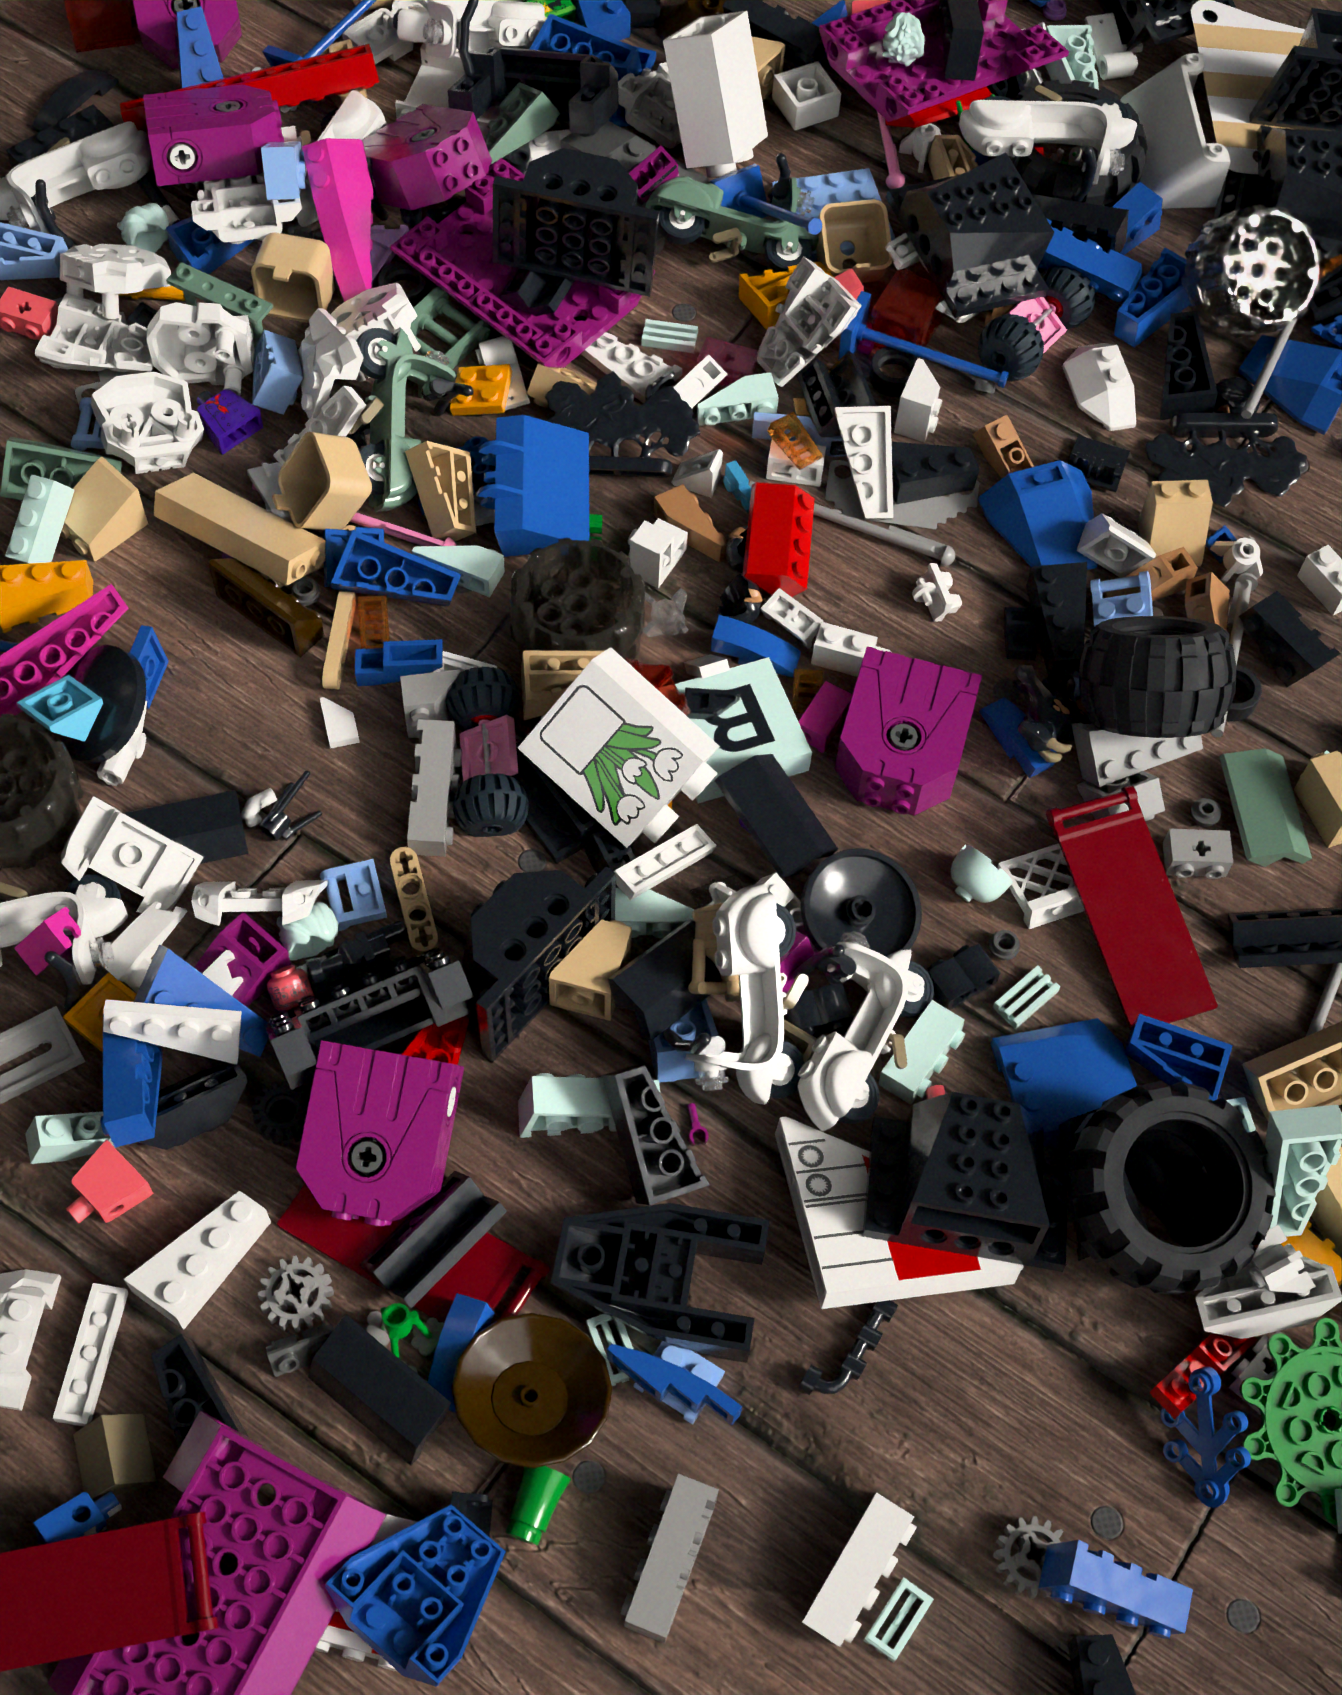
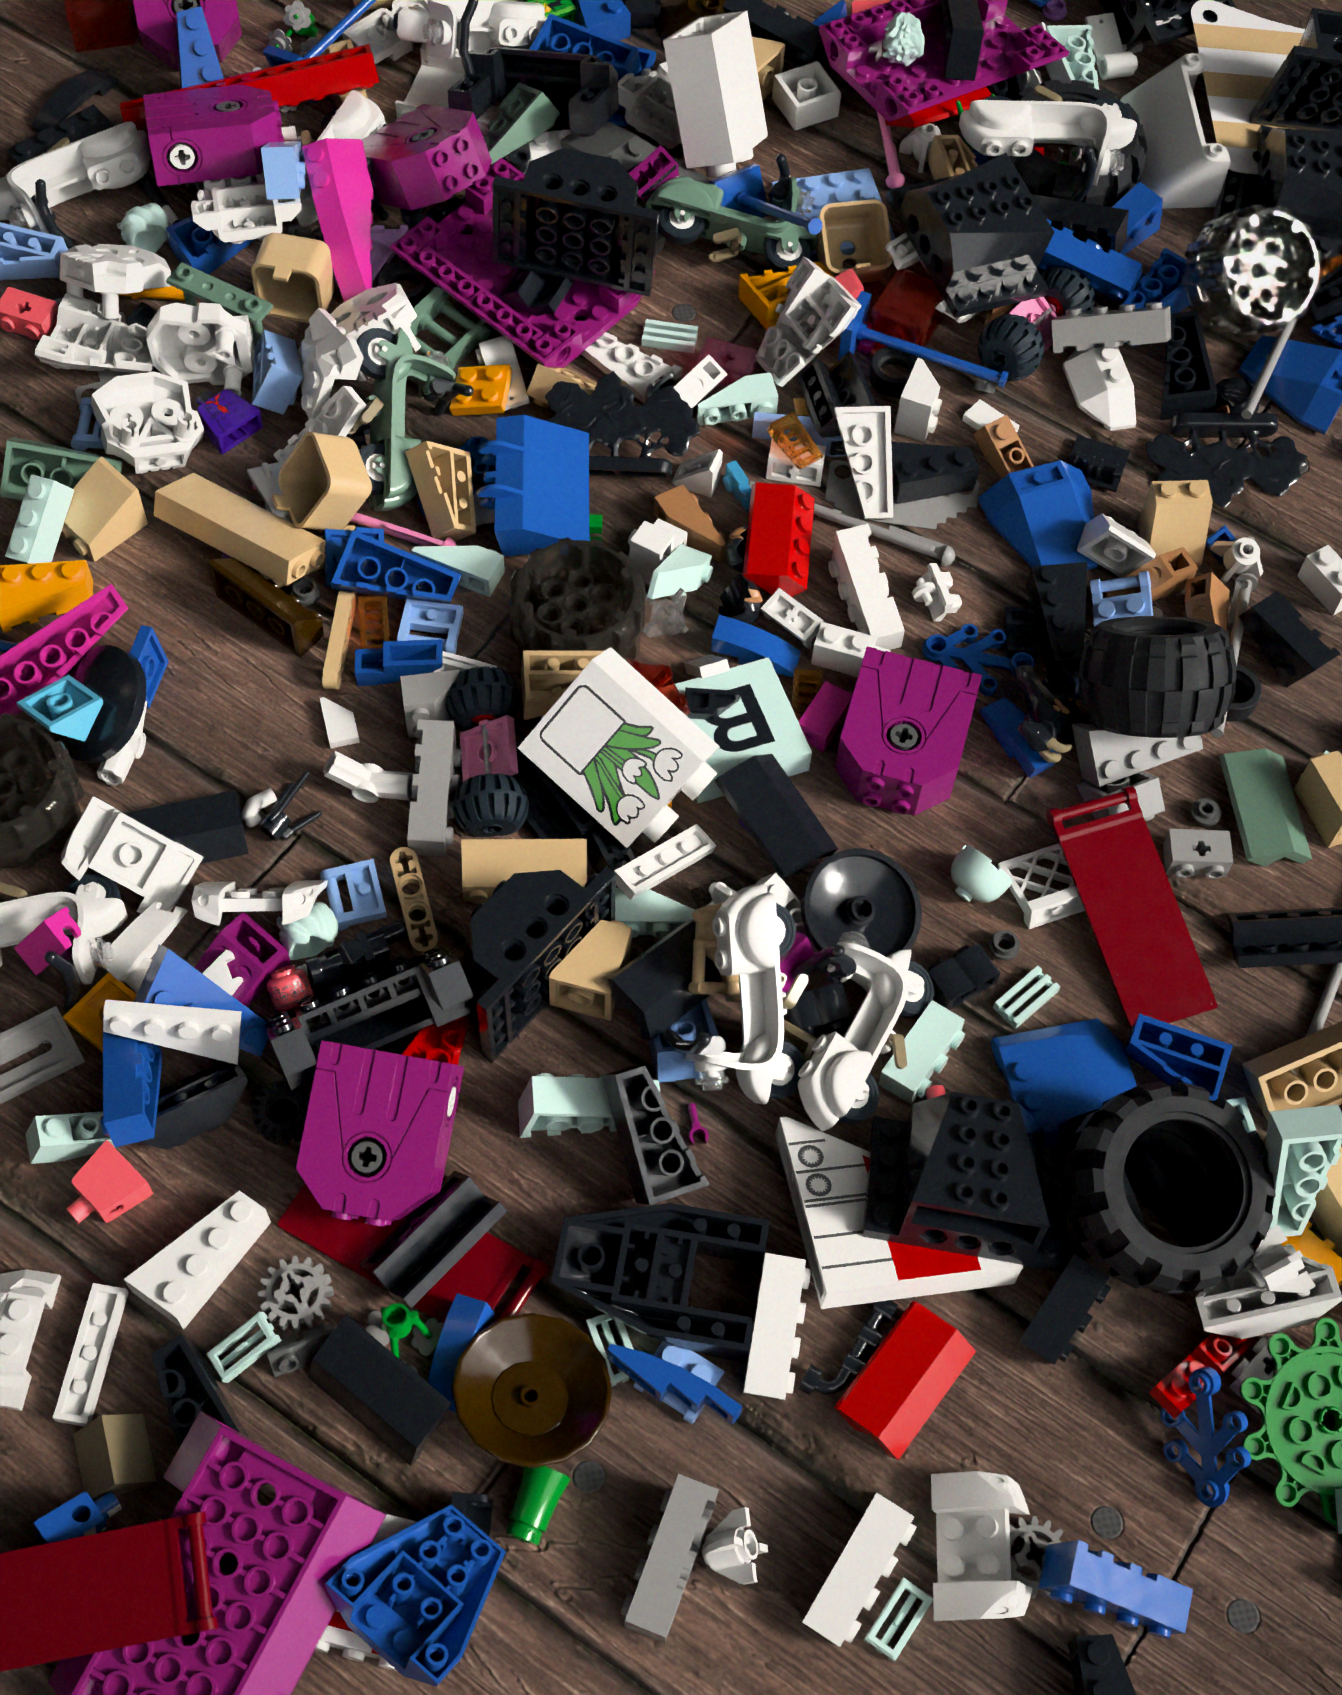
(265, 1331): none -> light aqua tile
(301, 22): none -> light grey plant
(367, 779): none -> white piece
(432, 618): none -> light blue plate
(494, 860): none -> tan slope
(681, 569): none -> light aqua slope
(732, 1548): none -> white brick
(775, 1326): none -> white wedge
(864, 587): none -> white wedge
(905, 1379): none -> red slope
(972, 655): none -> blue plant
(975, 1546): none -> white piece
(983, 414): none -> white tile
(1066, 1310): none -> black wedge
(1111, 327): none -> light grey wedge

